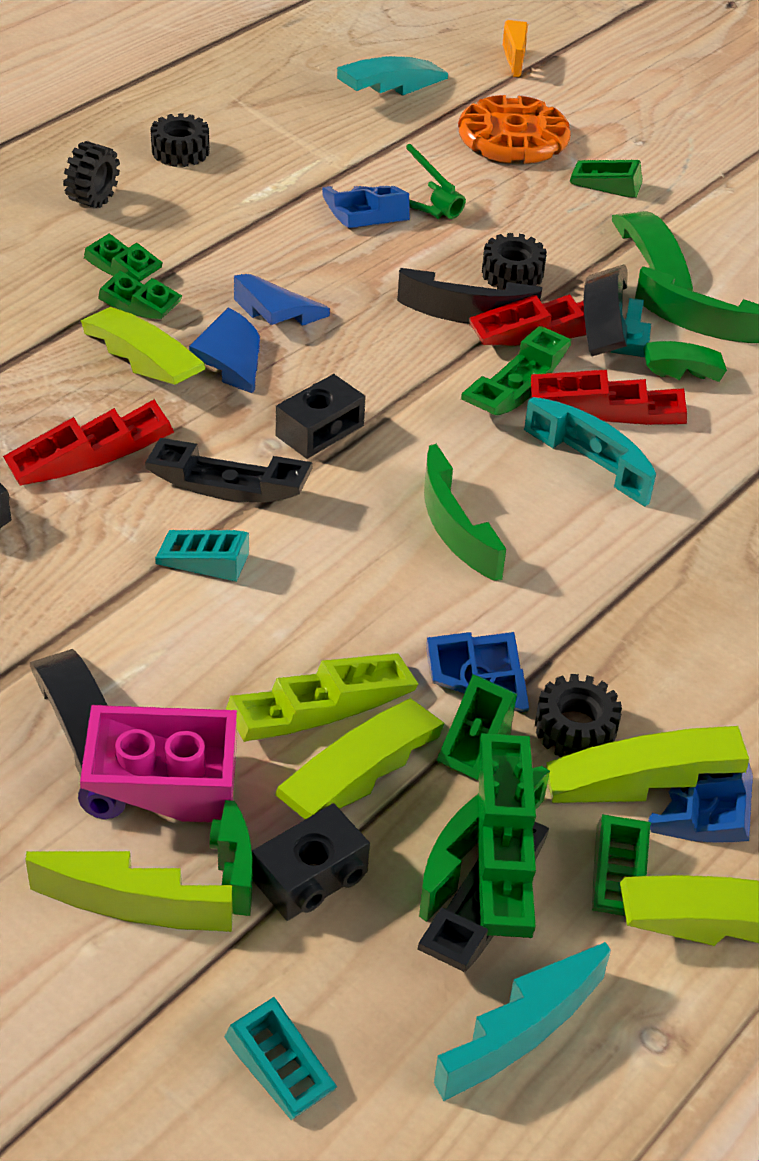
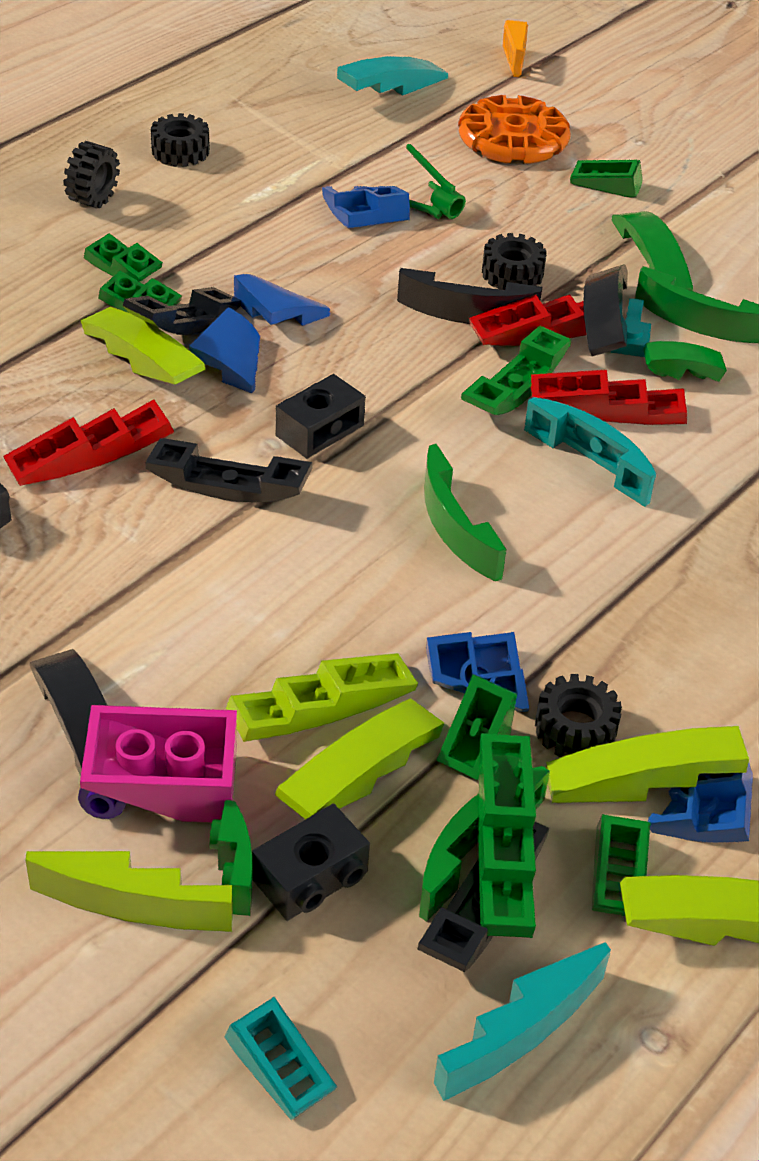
(183, 319): none -> black slope
(216, 554): teal slope -> none

